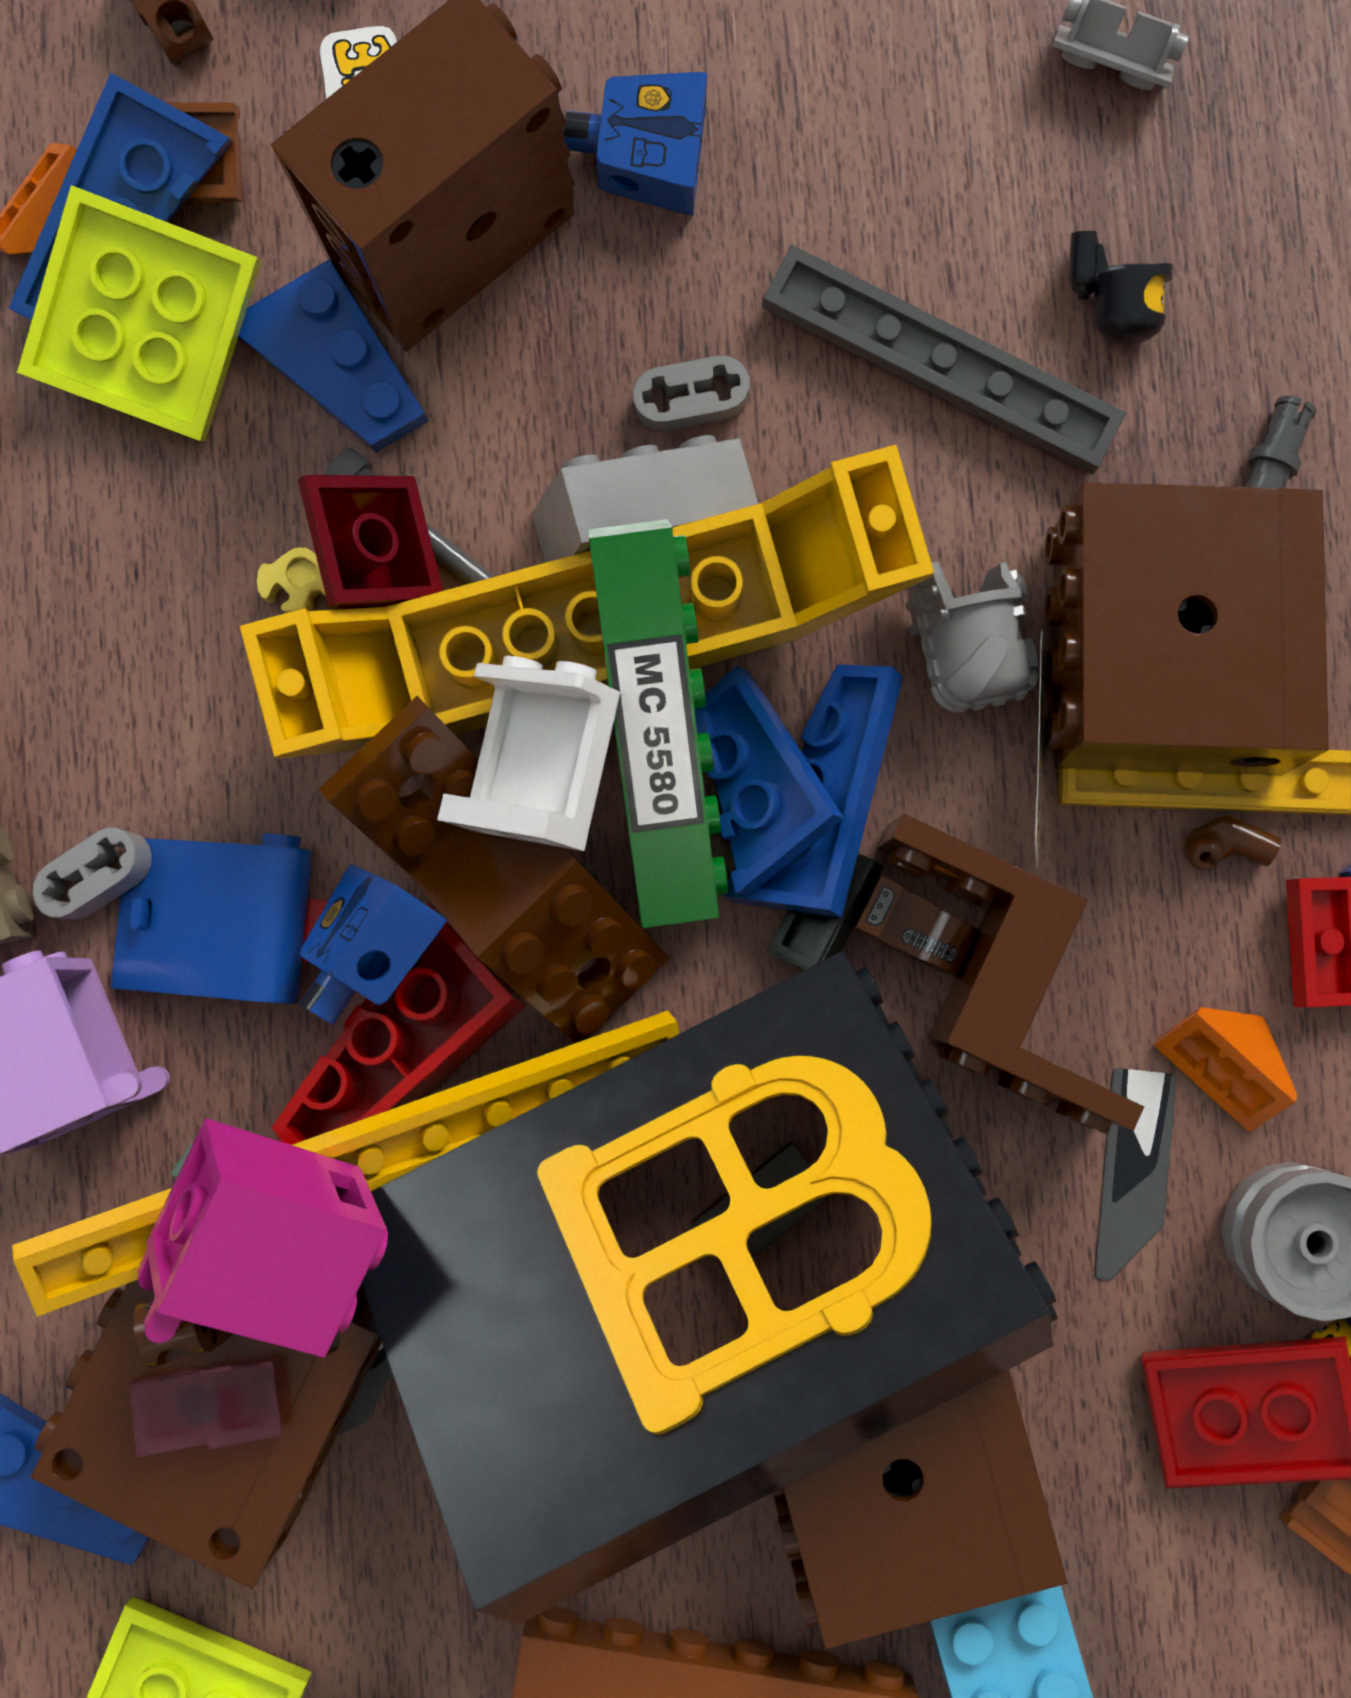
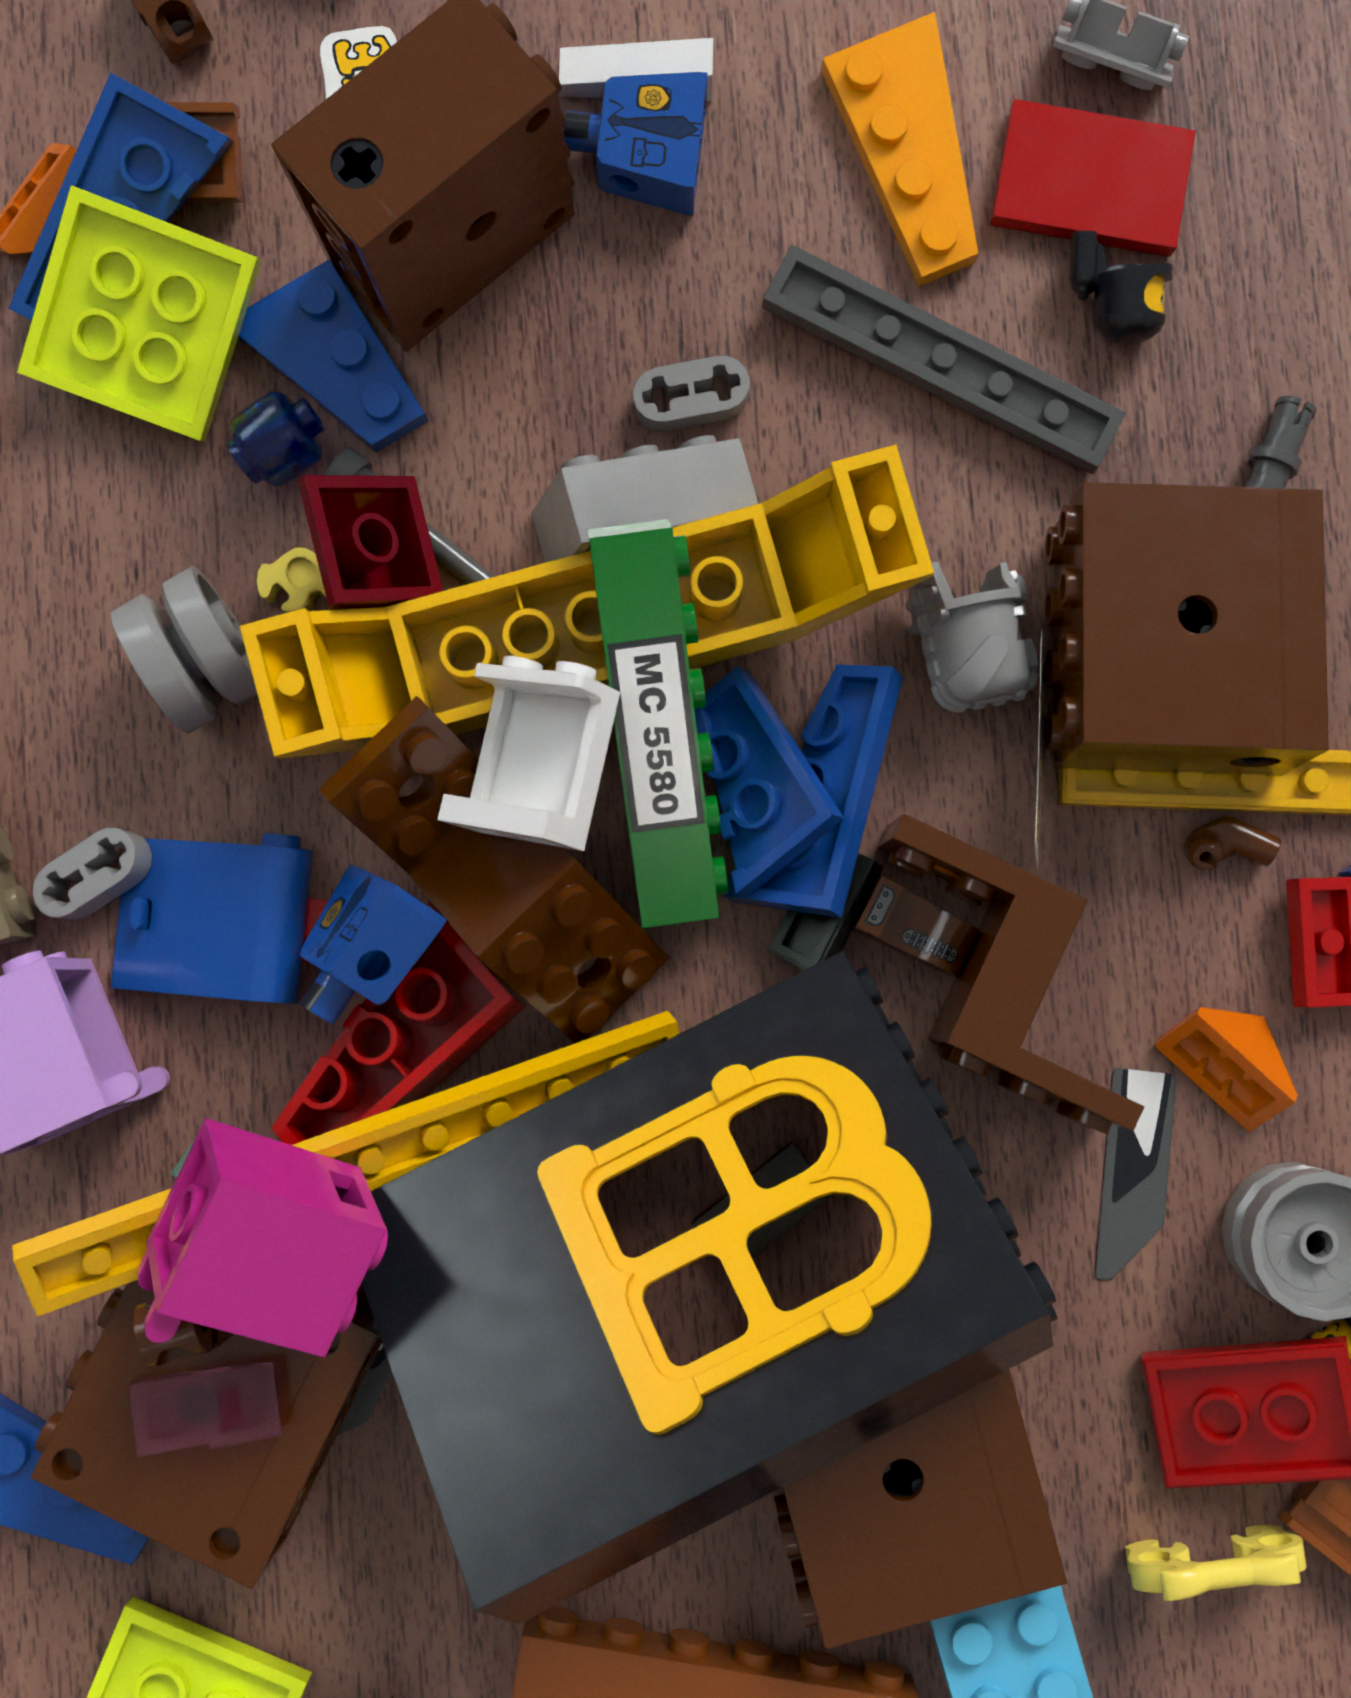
(186, 649): none -> light grey wheel
(276, 439): none -> clear blue head
(587, 68): none -> white piece
(906, 134): none -> light orange wing
(1093, 173): none -> red tile
(1261, 1558): none -> light yellow helmet

